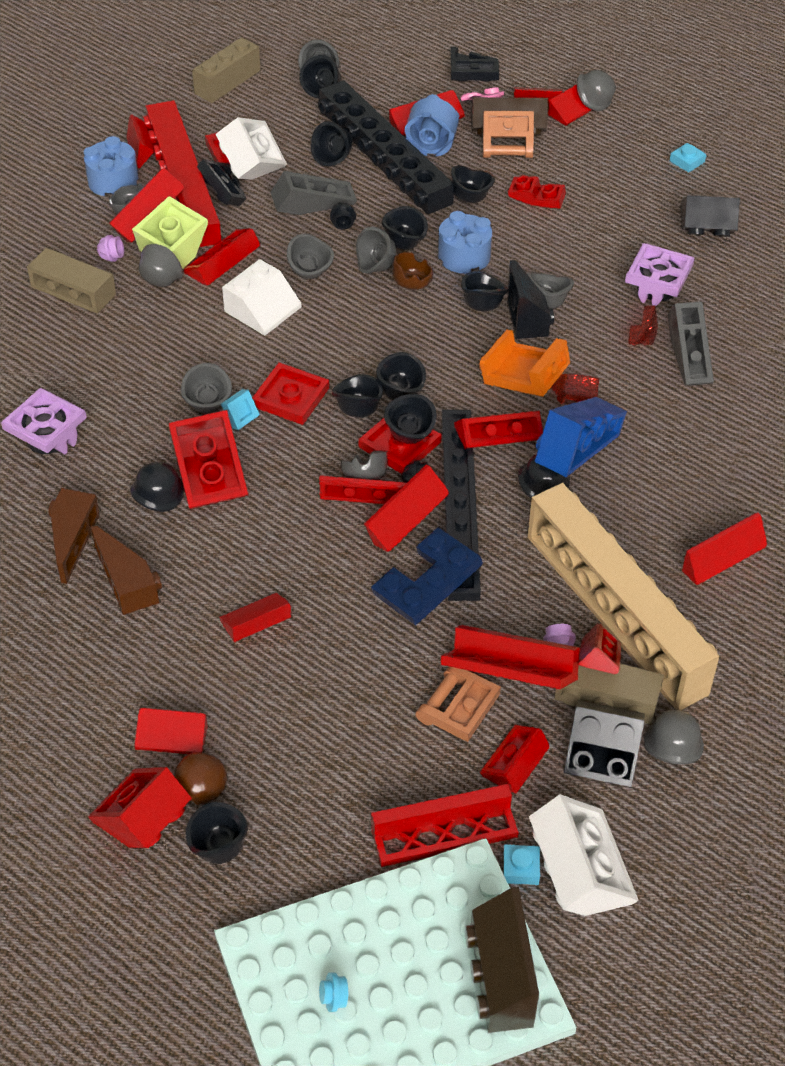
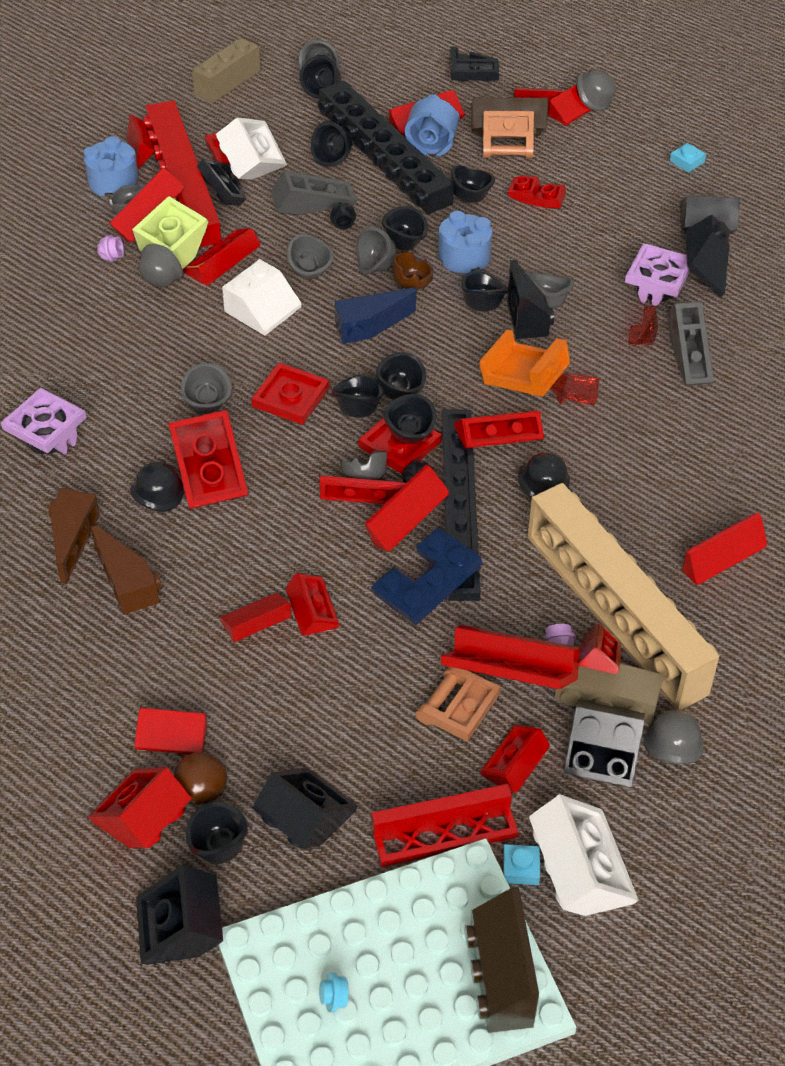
(71, 280): dark tan brick -> none
(179, 916): none -> black slope
(240, 409): medium azure plate -> none
(302, 807): none -> black slope
(311, 604): none -> red slope
(371, 314): none -> dark blue slope
(490, 92): bright pink plate -> none
(577, 434): blue wedge -> none
(708, 252): none -> black slope

